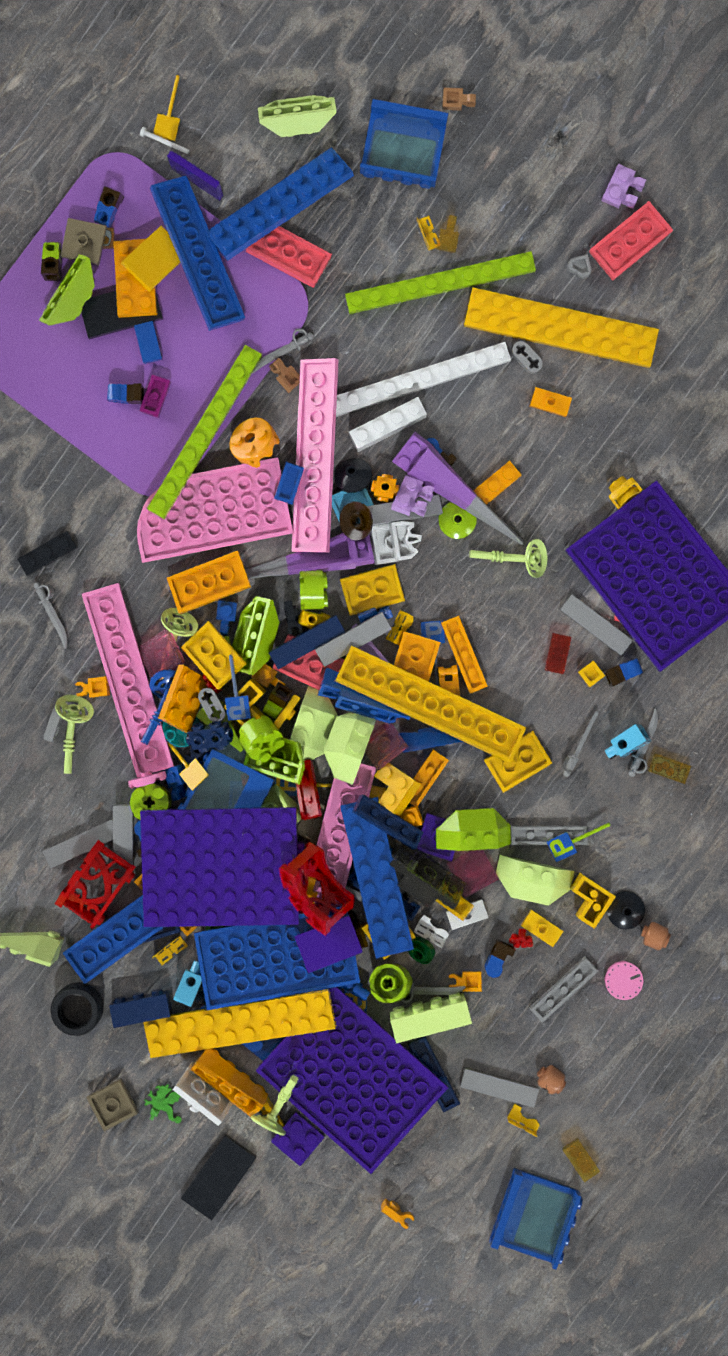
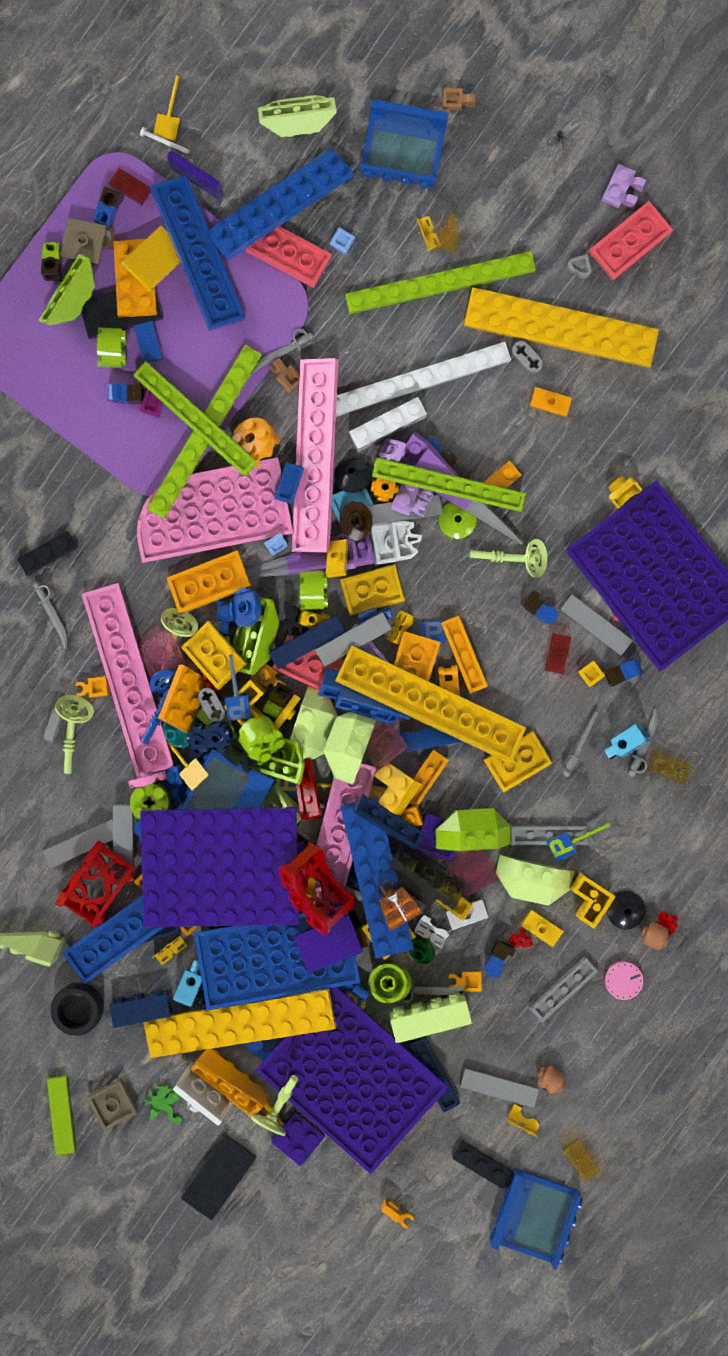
(61, 1115): none -> lime tile
(110, 347): none -> lime brick
(130, 186): none -> clear red plate
(195, 419): none -> lime tile
(237, 755): none -> black plate
(245, 607): none -> blue plate
(276, 544): none -> light blue tile
(337, 558): none -> yellow plate
(342, 241): none -> light blue tile
(392, 450): none -> lavender plate
(397, 905): none -> torso
(448, 484): none -> lime tile
(481, 1164): none -> black plate
(540, 610): none -> leg
(668, 921): none -> red plant

